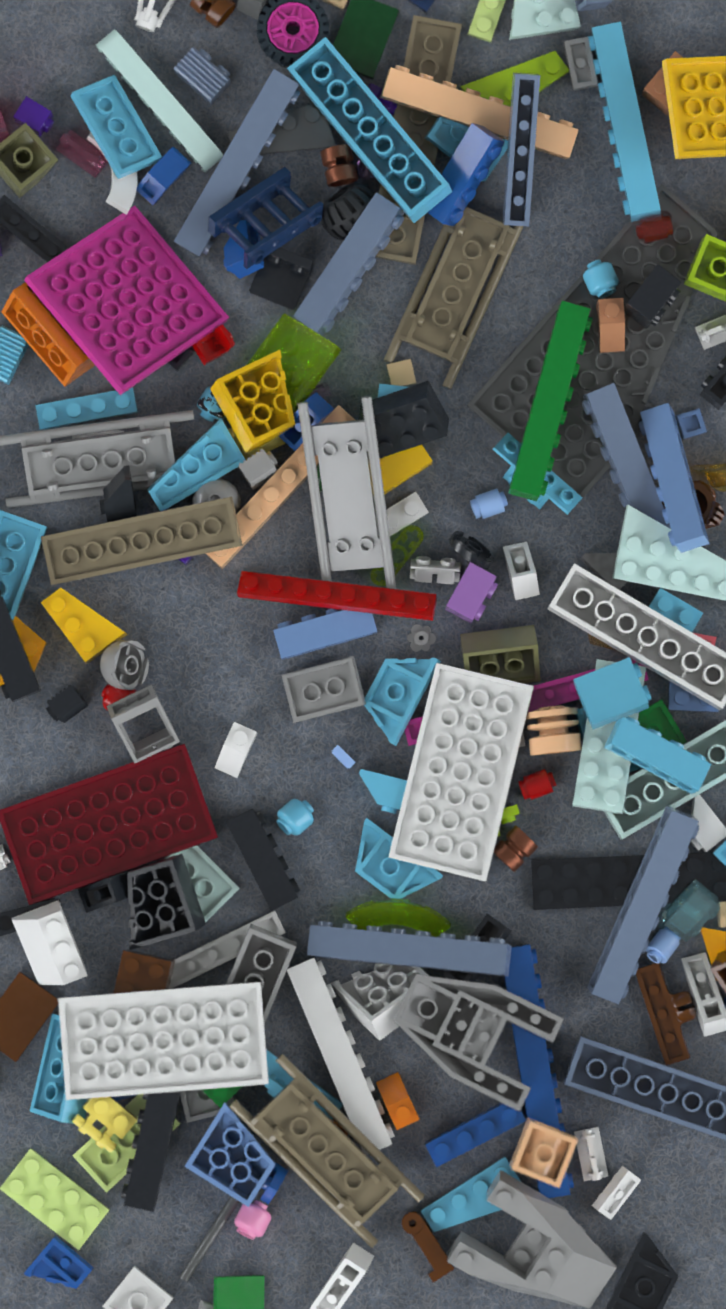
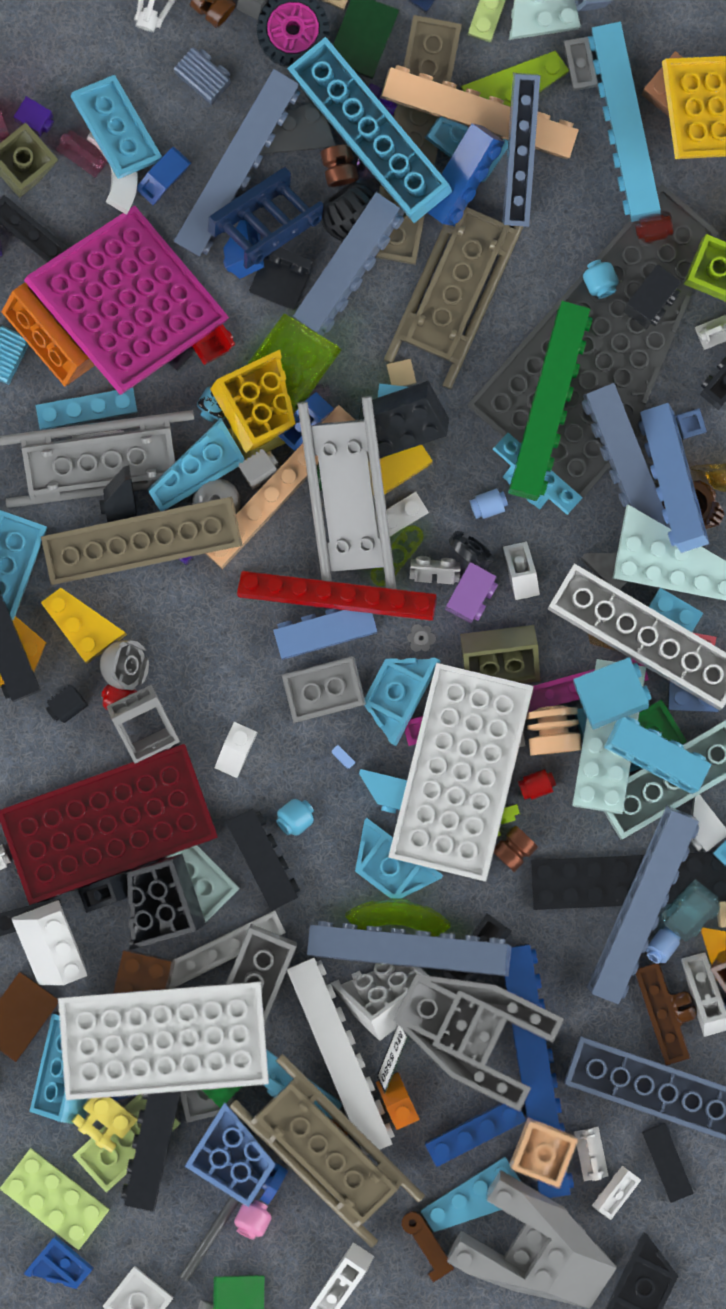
(160, 100): light aqua beam -> none
(392, 1057): none -> sticker
(611, 325): nougat slope -> none
(667, 1162): none -> black tile

